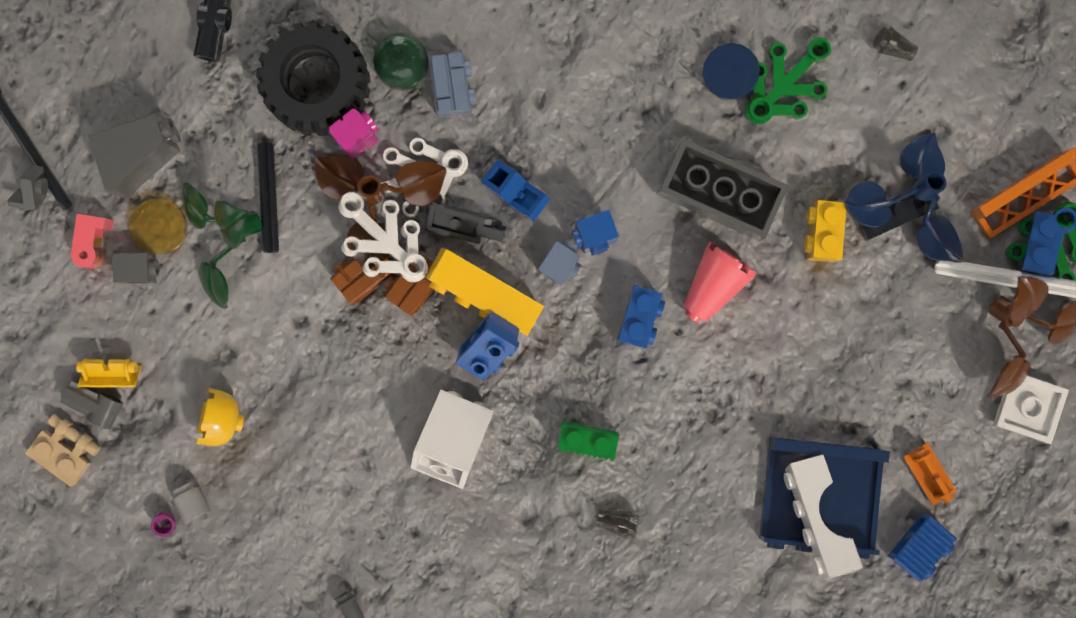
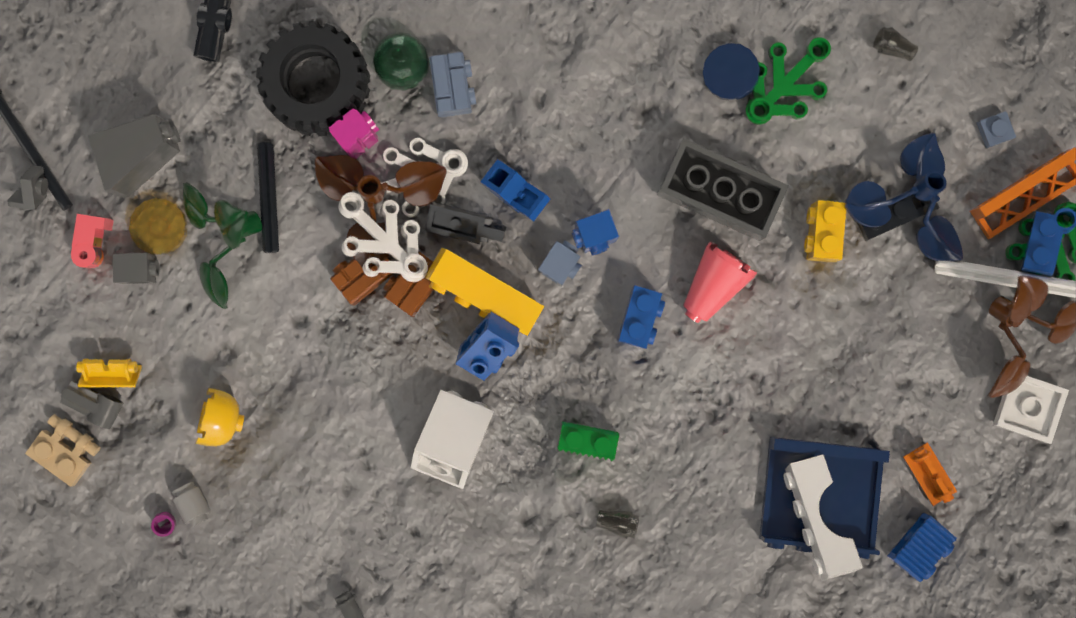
(996, 129): none -> sand blue plate

